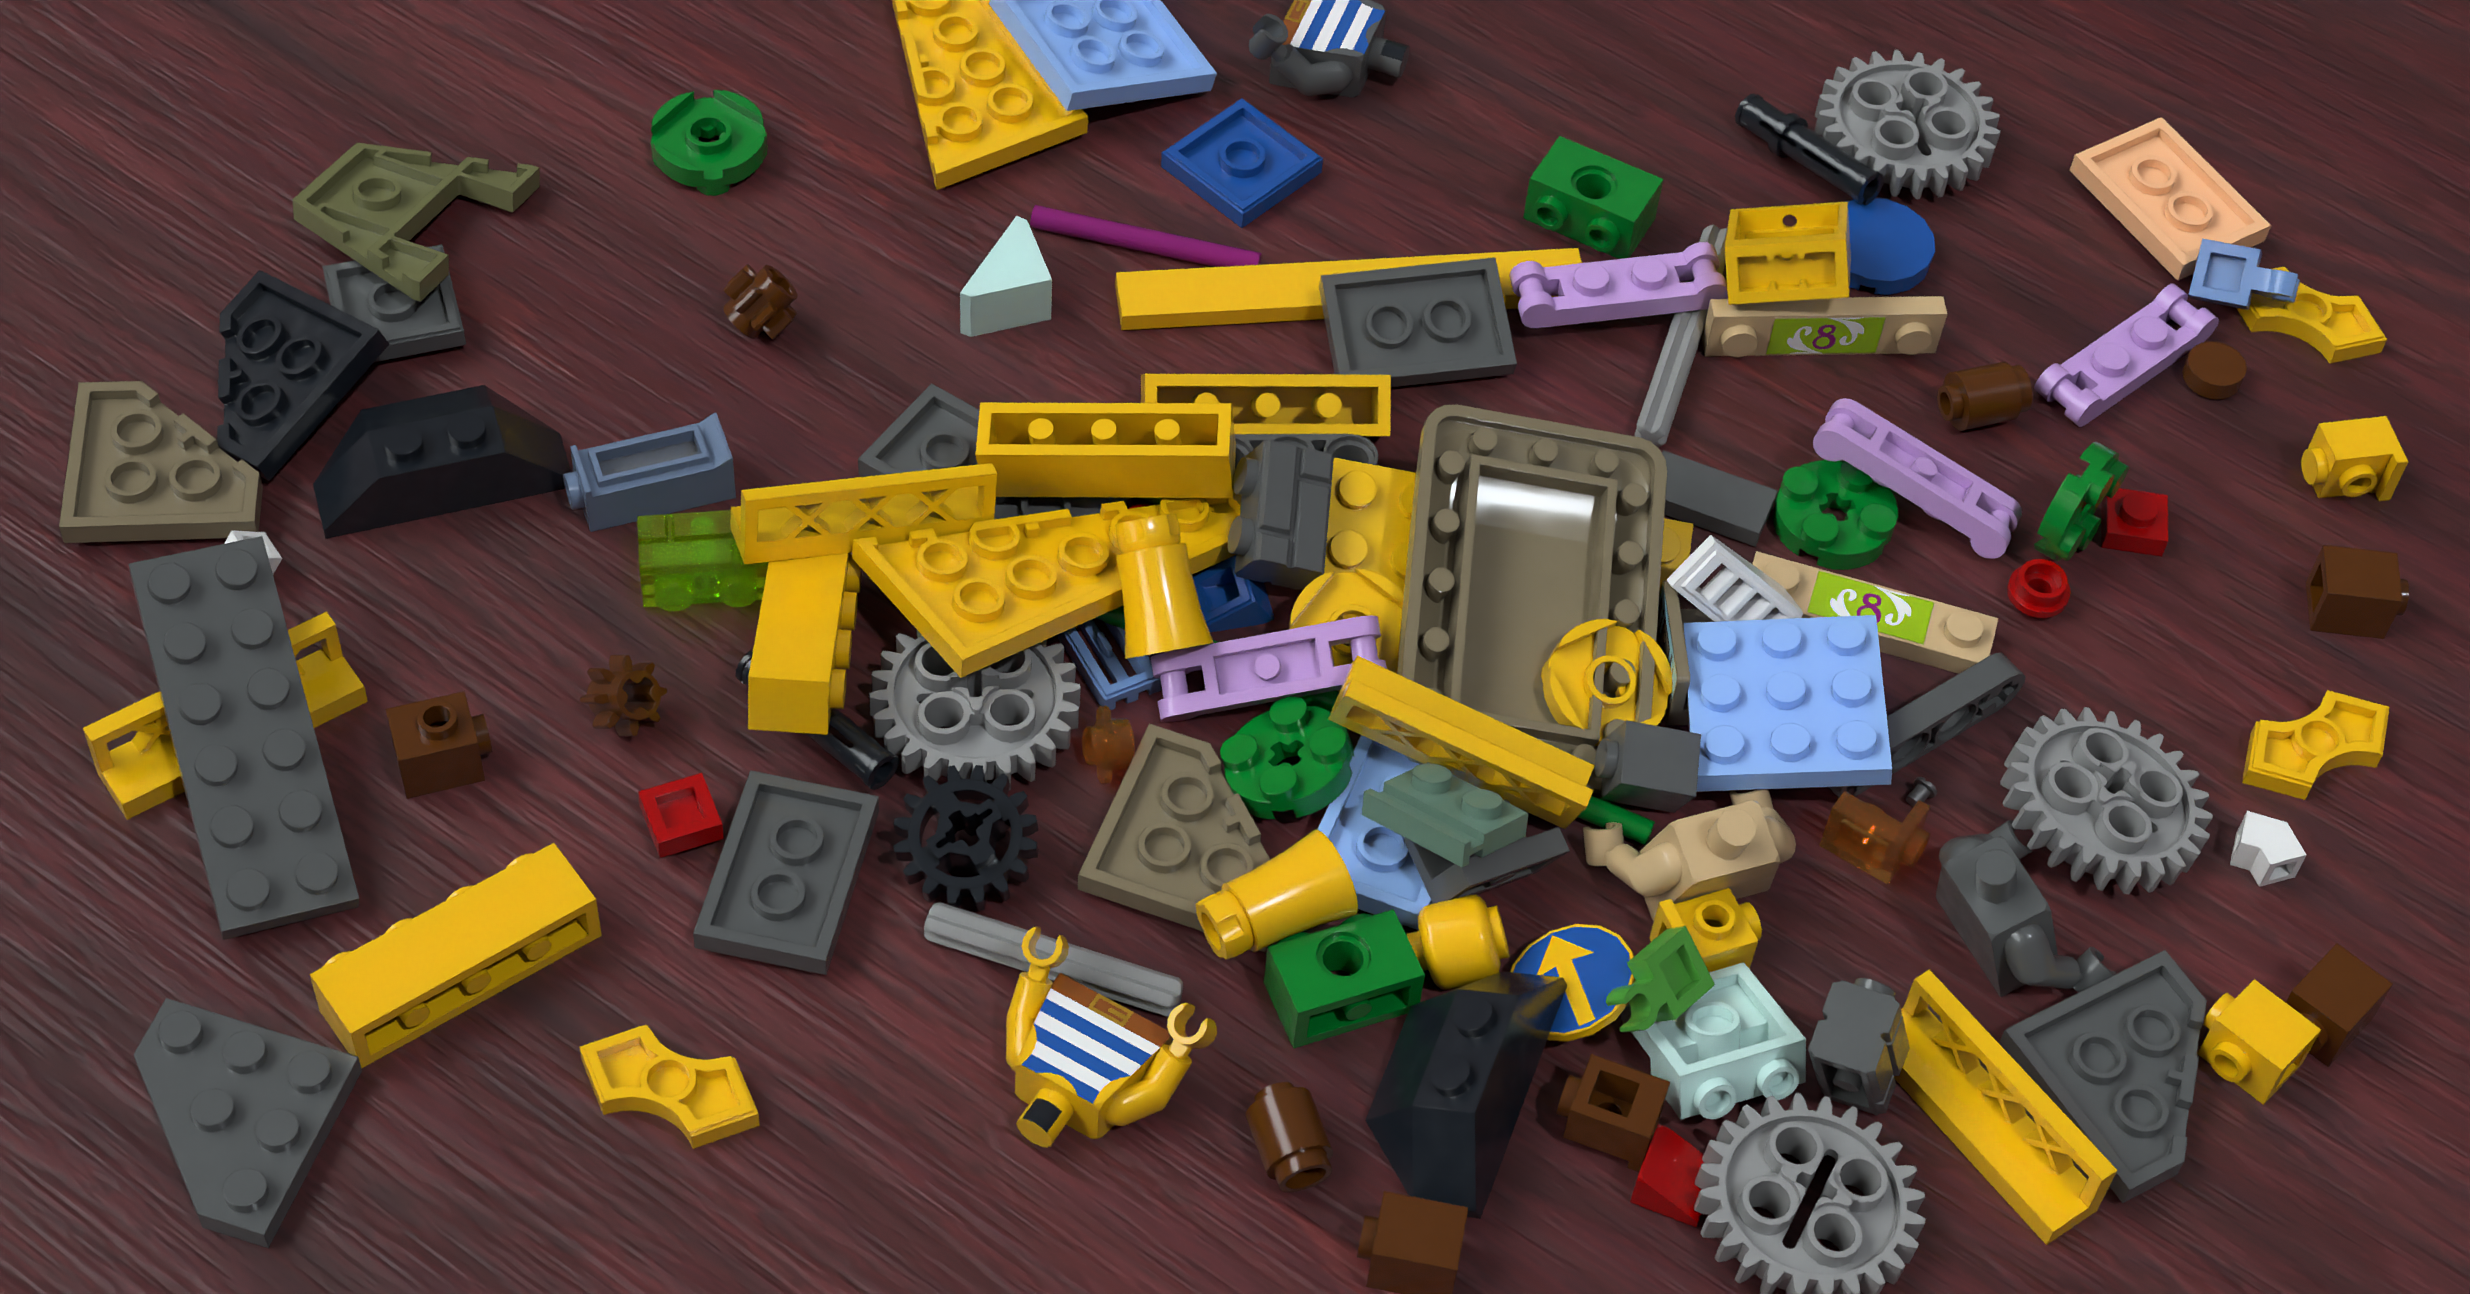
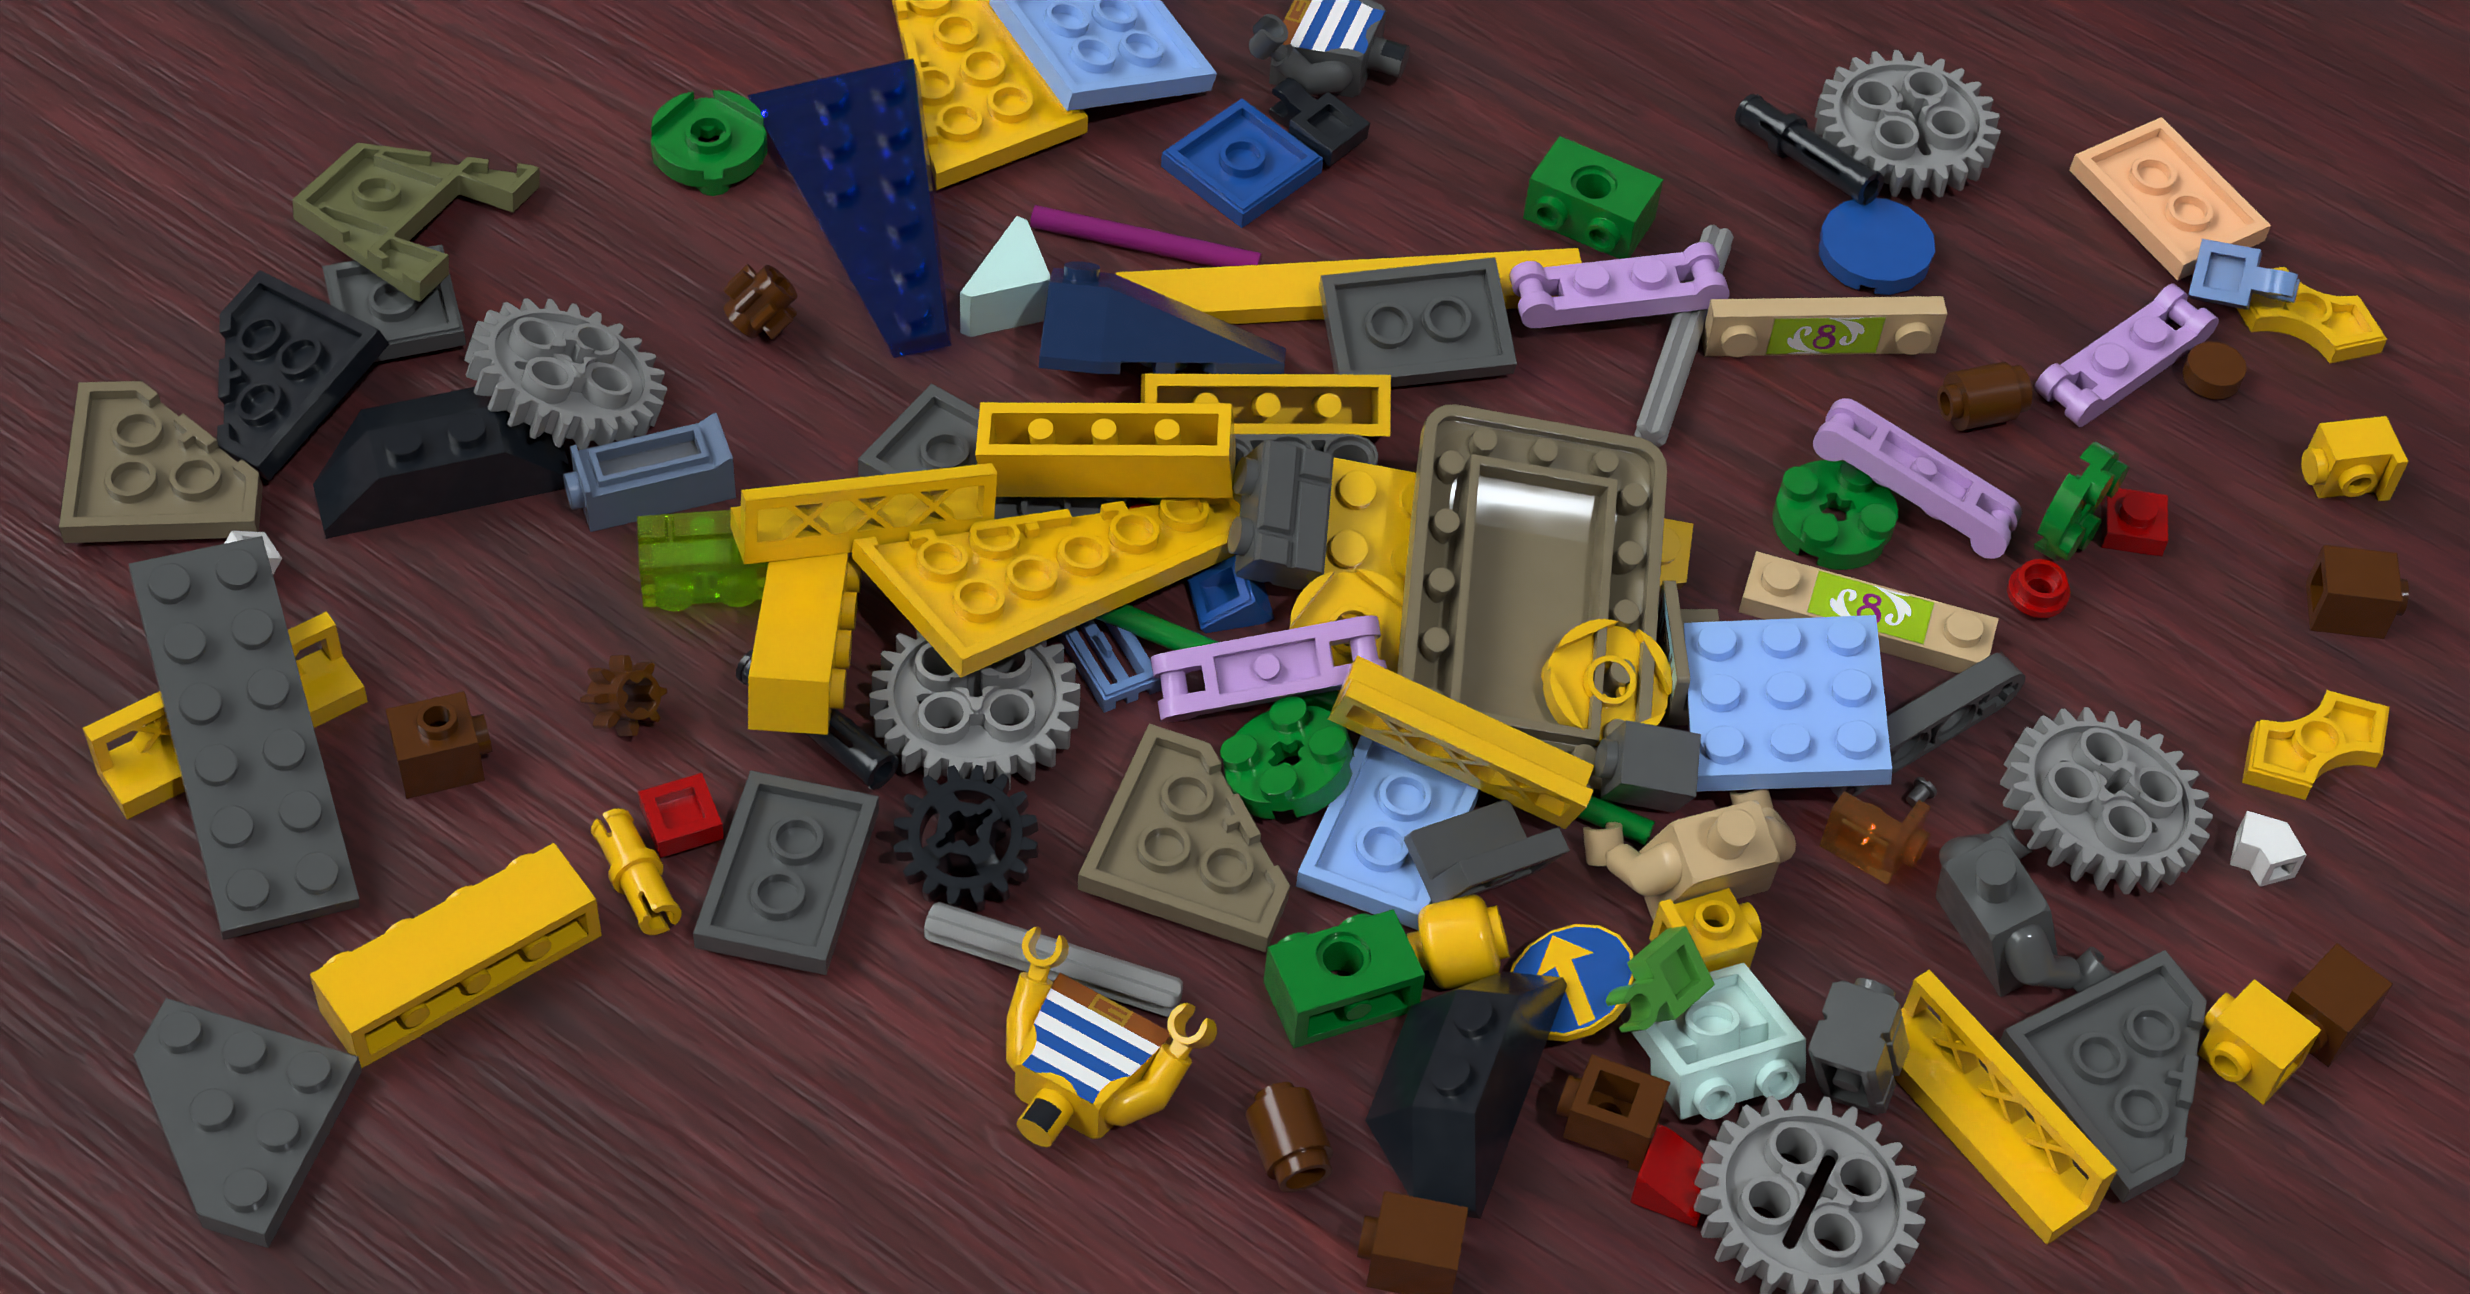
(565, 374): none -> light grey gear
(636, 871): none -> yellow pin
(696, 1095): yellow tile -> none
(867, 179): none -> clear blue wing
(1106, 320): none -> dark blue wedge
(1108, 744): clear orange plate -> none
(1158, 588): yellow plant -> none
(1279, 898): yellow plant -> none
(1320, 124): none -> black plate
(1445, 813): sand green plate -> none
(1716, 499): dark grey tile -> none
(1769, 603): white slope -> none
(1786, 262): yellow window -> none

